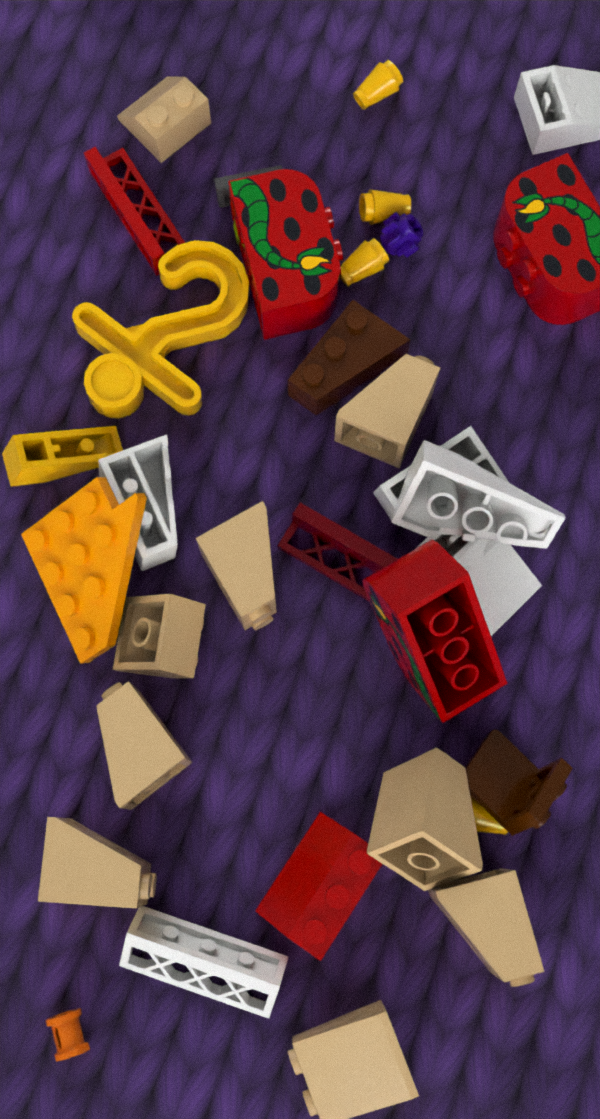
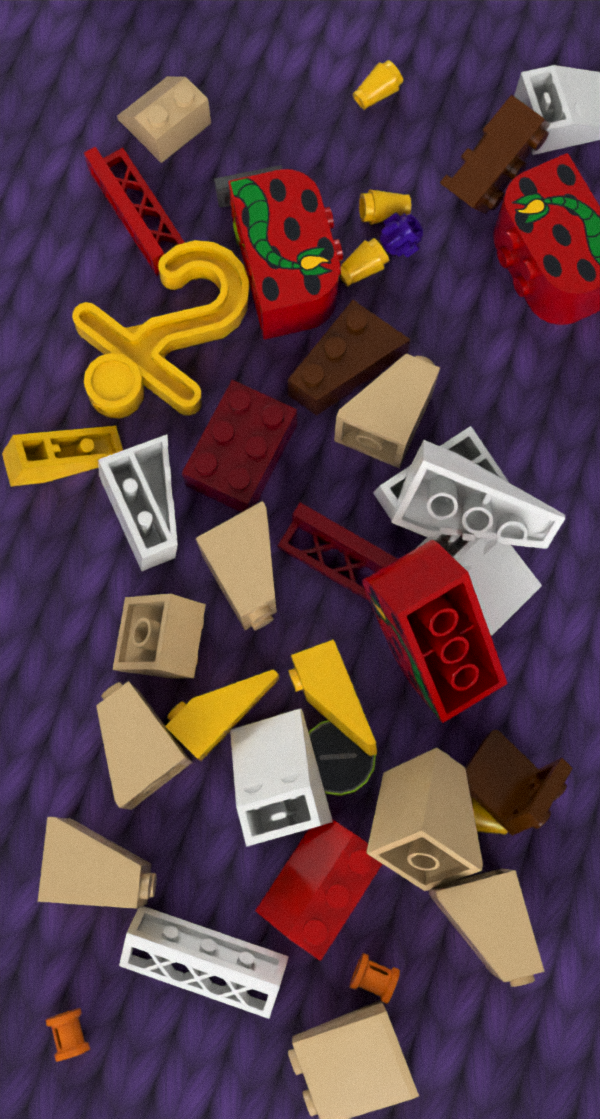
(87, 562): light orange wing -> none
(212, 715): none -> yellow slope
(240, 447): none -> dark red brick
(277, 778): none -> white slope
(330, 691): none -> yellow slope
(339, 760): none -> black tile
(374, 978): none -> orange bush
(498, 155): none -> reddish brown wedge

